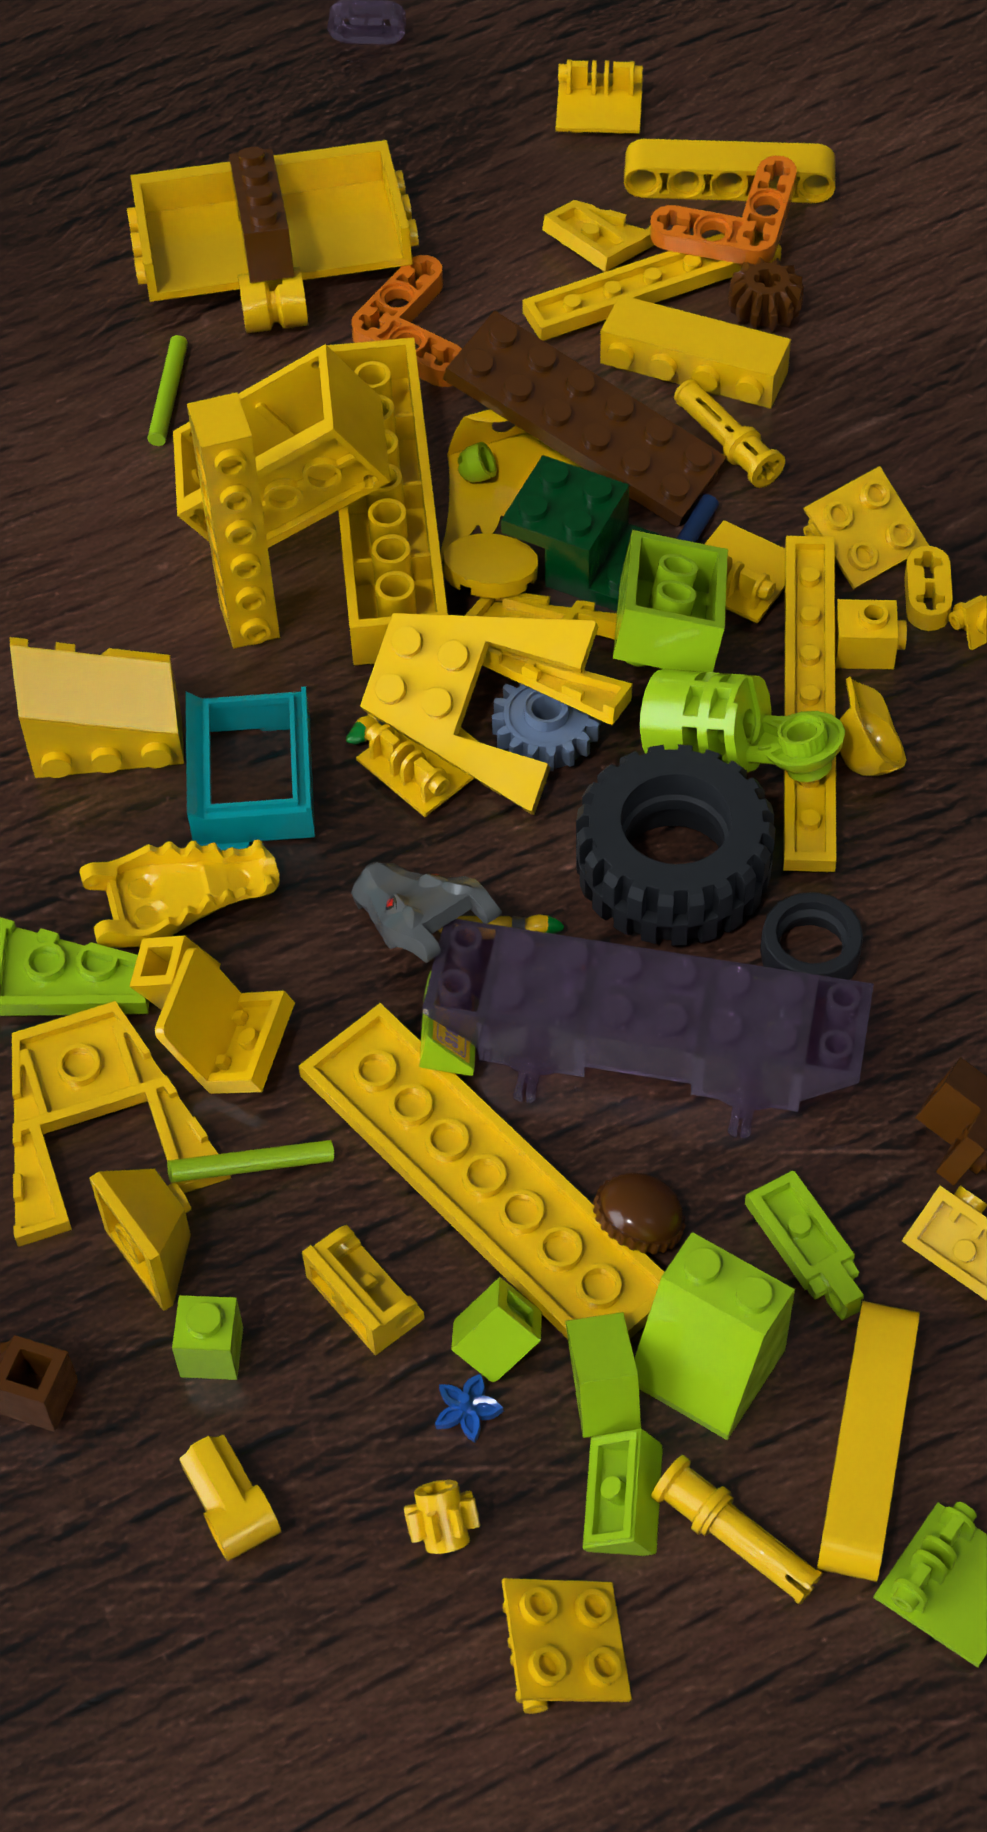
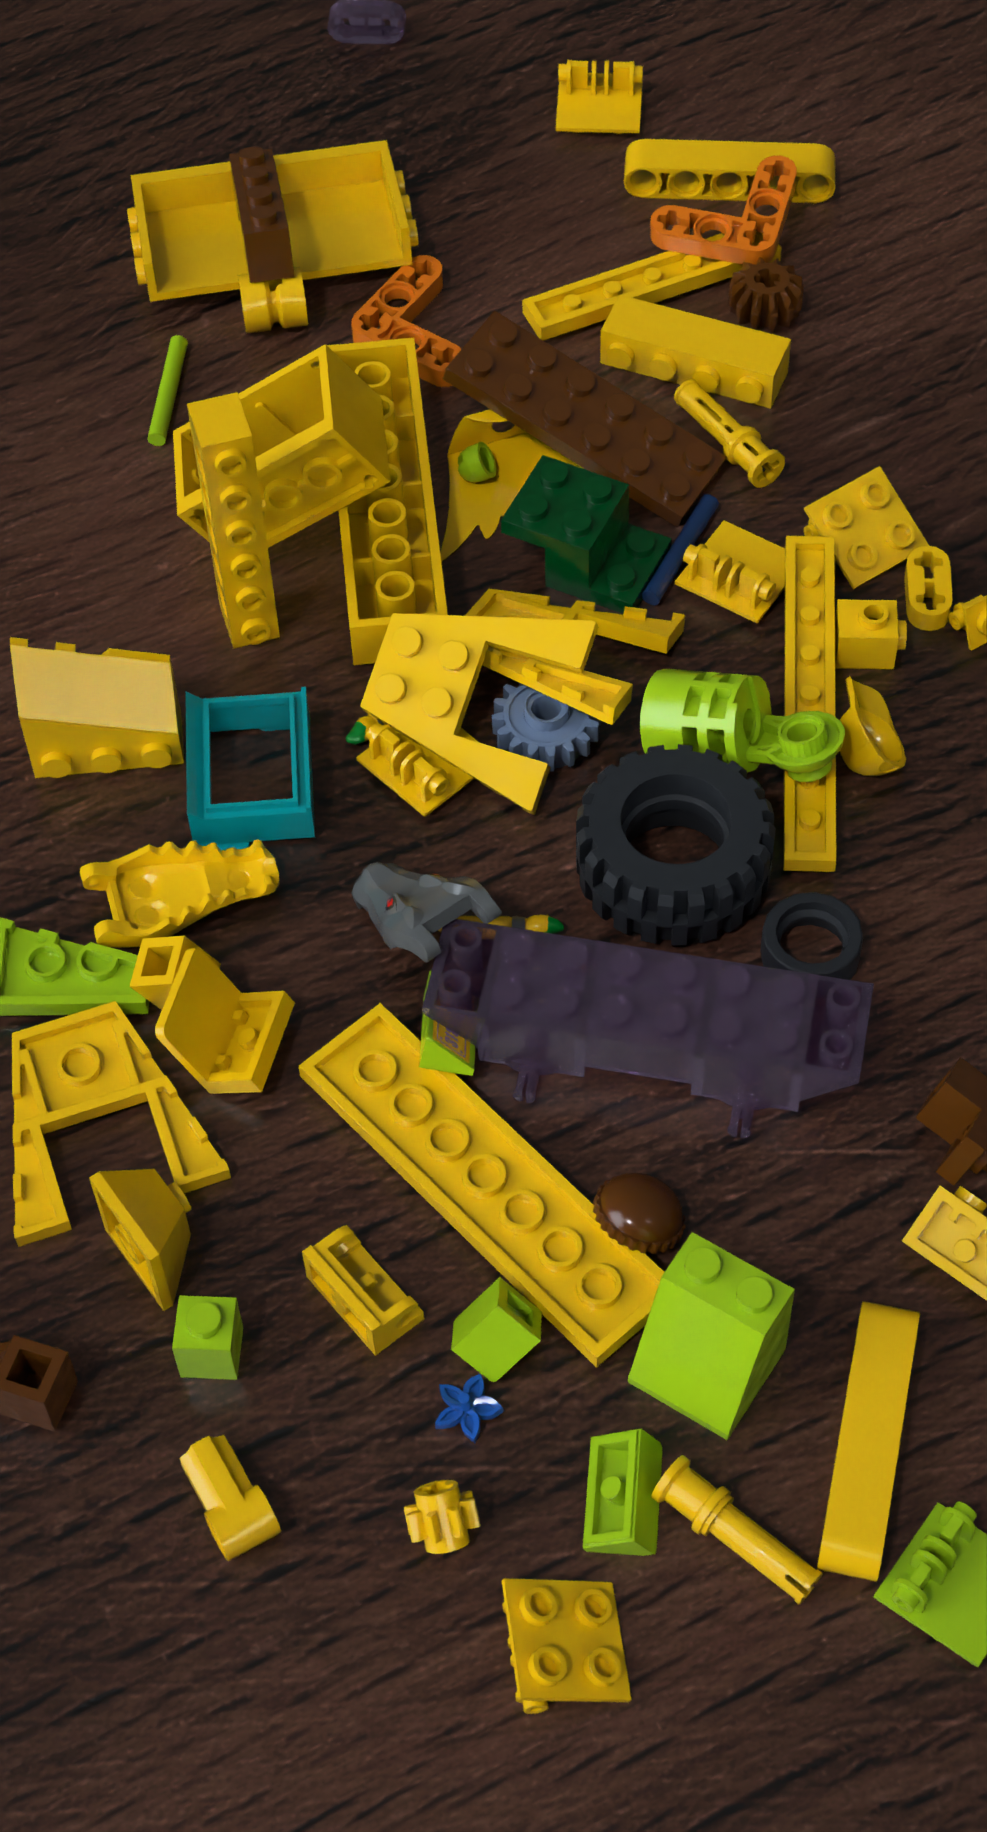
(250, 1161): lime bar -> none
(490, 565): yellow tile -> none
(596, 234): yellow wing -> none
(604, 1374): lime slope -> none
(671, 603): lime brick -> none
(807, 1242): lime hinge -> none

